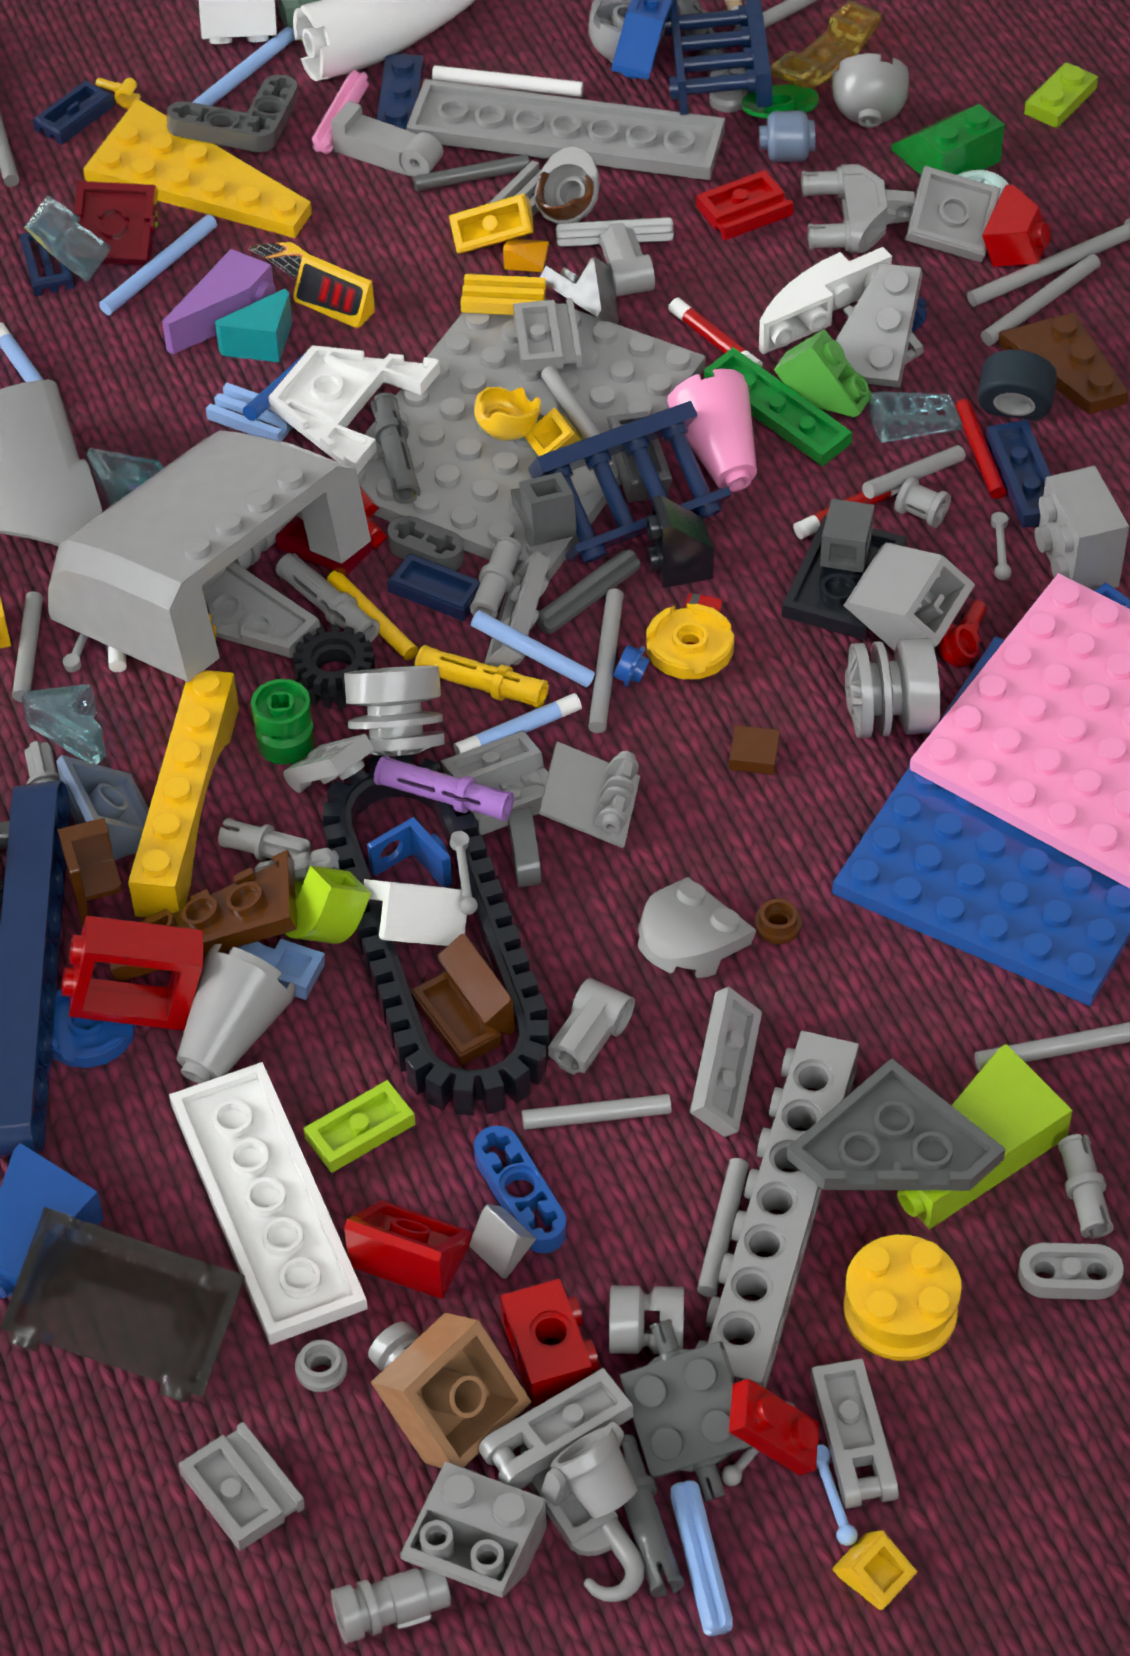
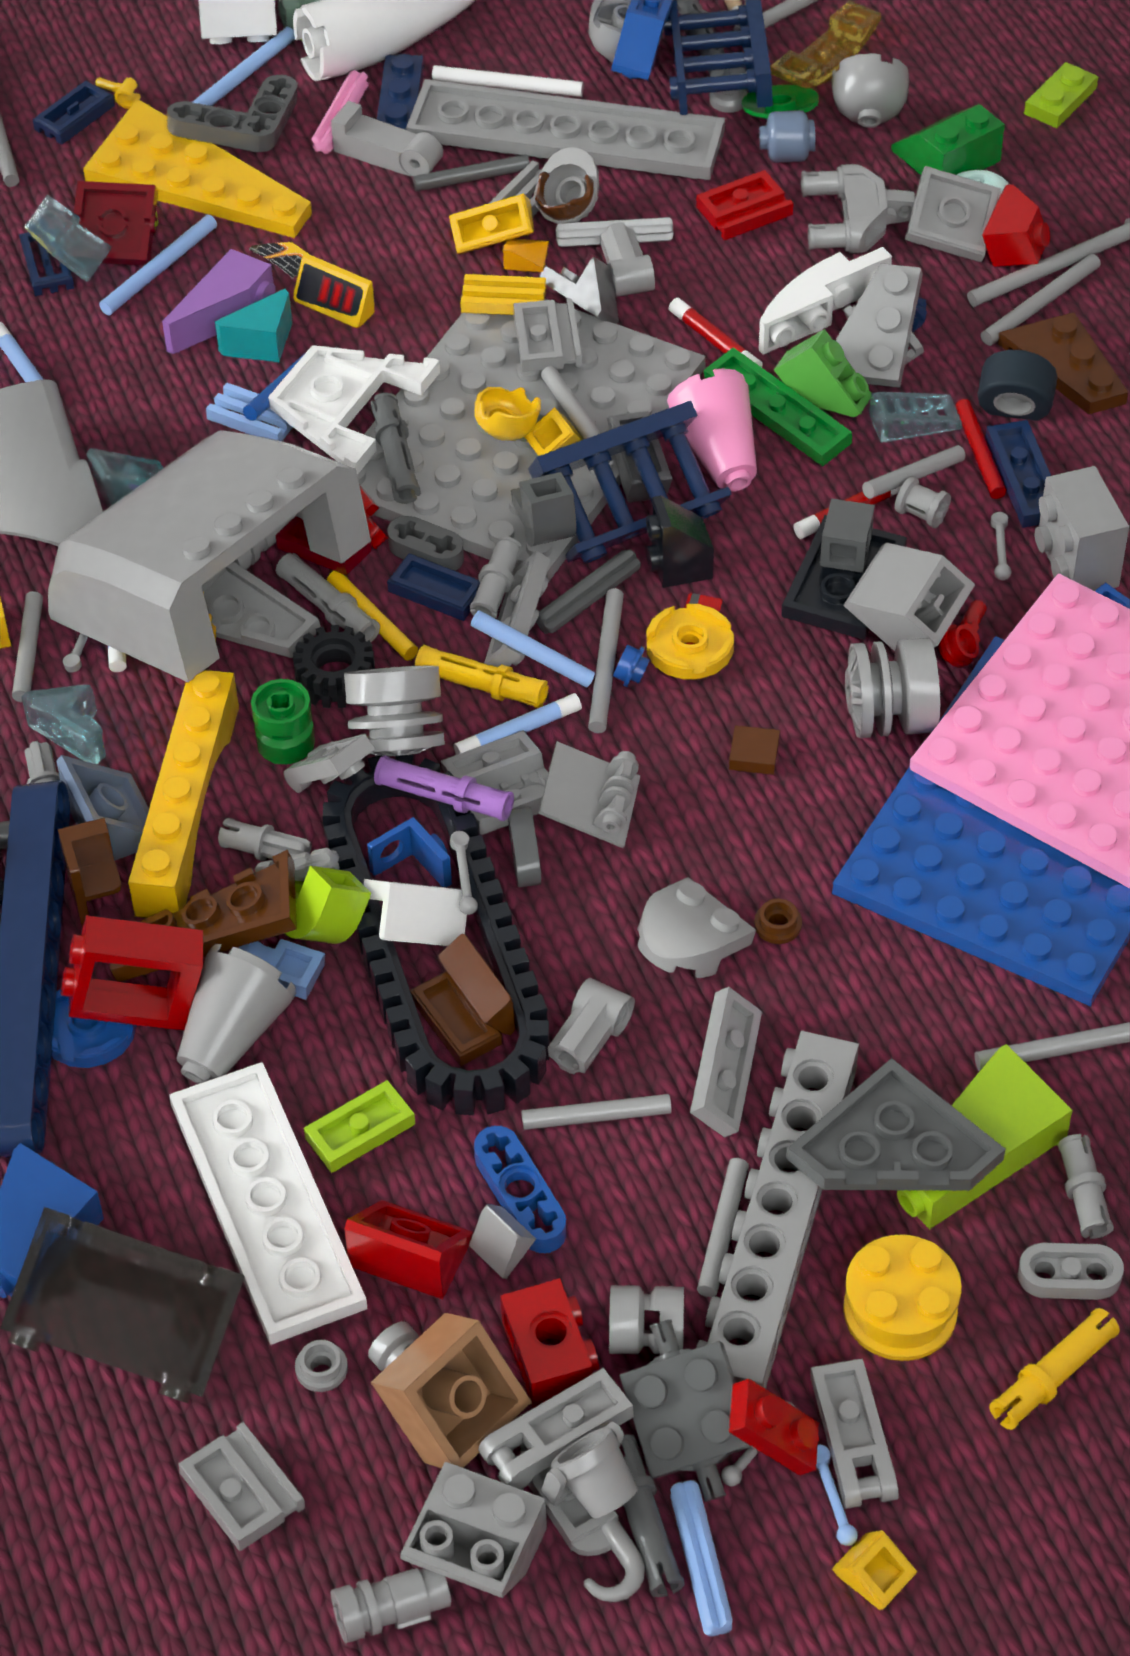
(1039, 1381): none -> yellow pin

